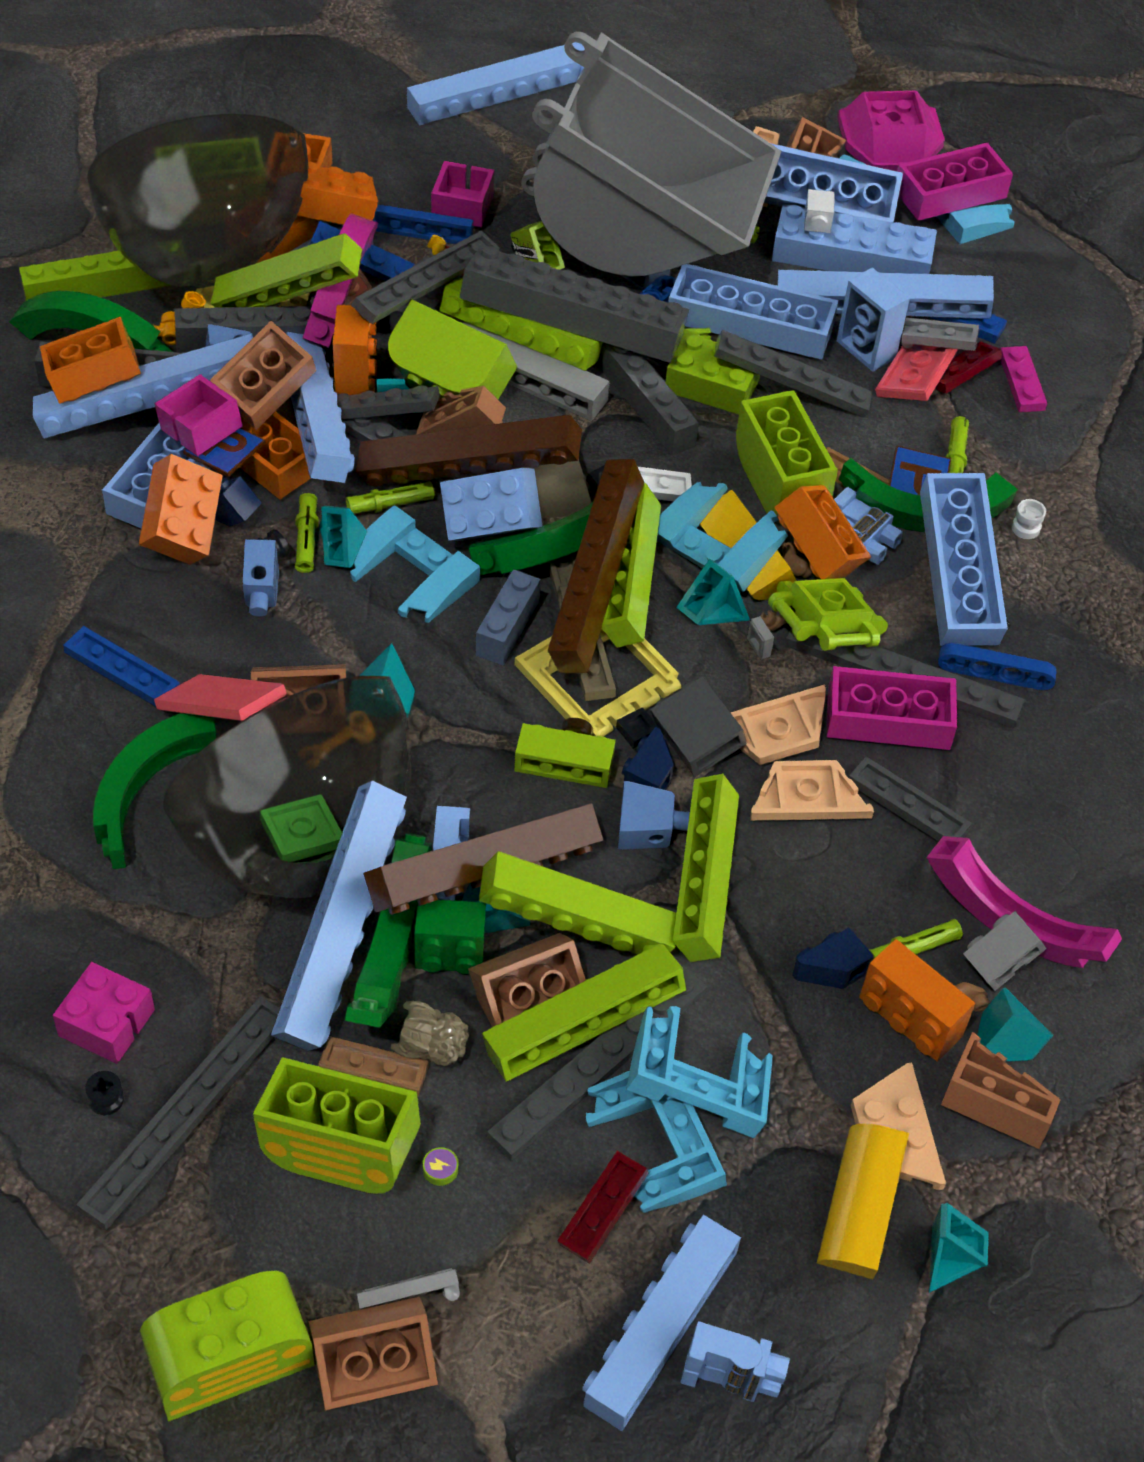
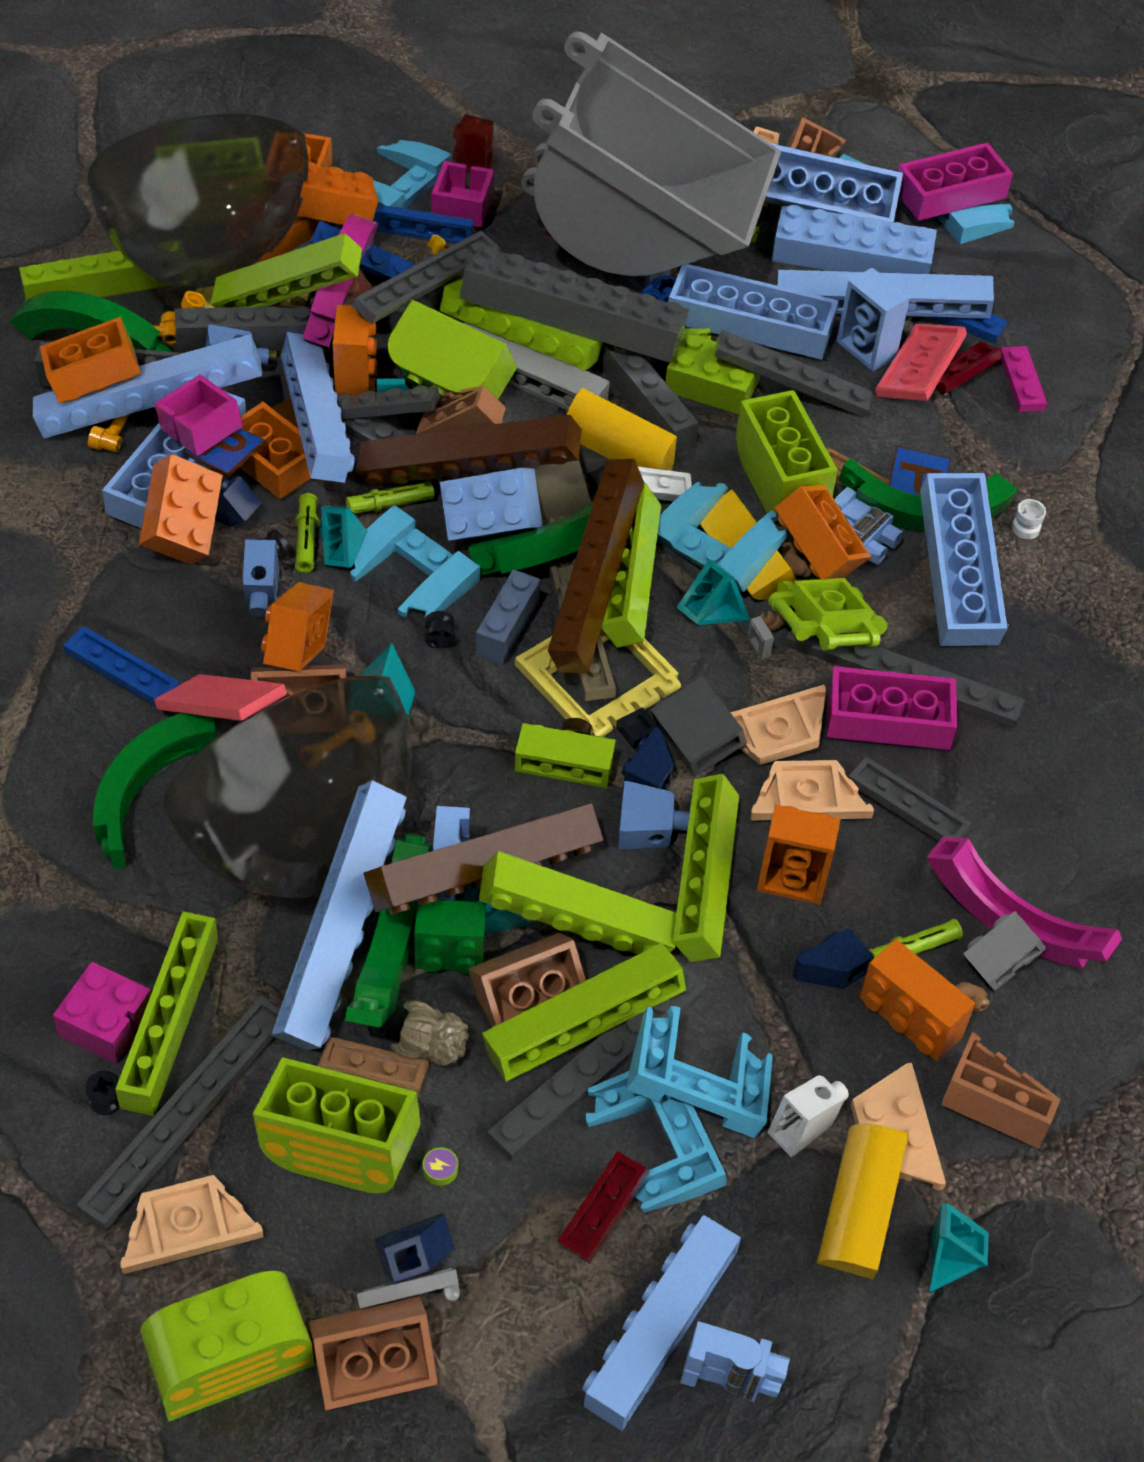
(107, 438): none -> light orange brick
(167, 1014): none -> lime brick
(186, 1223): none -> light nougat wing
(265, 374): nougat slope -> none
(297, 626): none -> orange brick
(301, 828): bright green plate -> none
(414, 1248): none -> dark blue slope
(423, 165): none -> medium azure wedge
(439, 629): none -> black wheel
(474, 142): none -> clear red brick
(492, 84): light blue brick -> none
(537, 245): lime torso -> none
(620, 433): none -> yellow brick
(798, 854): none -> orange brick
(818, 1107): none -> white torso
(819, 211): white brick -> none
(890, 128): dark pink piece -> none
(939, 334): light grey hinge -> none
(958, 444): lime pin -> none
(1012, 1029): teal slope -> none
(1040, 676): blue beam -> none

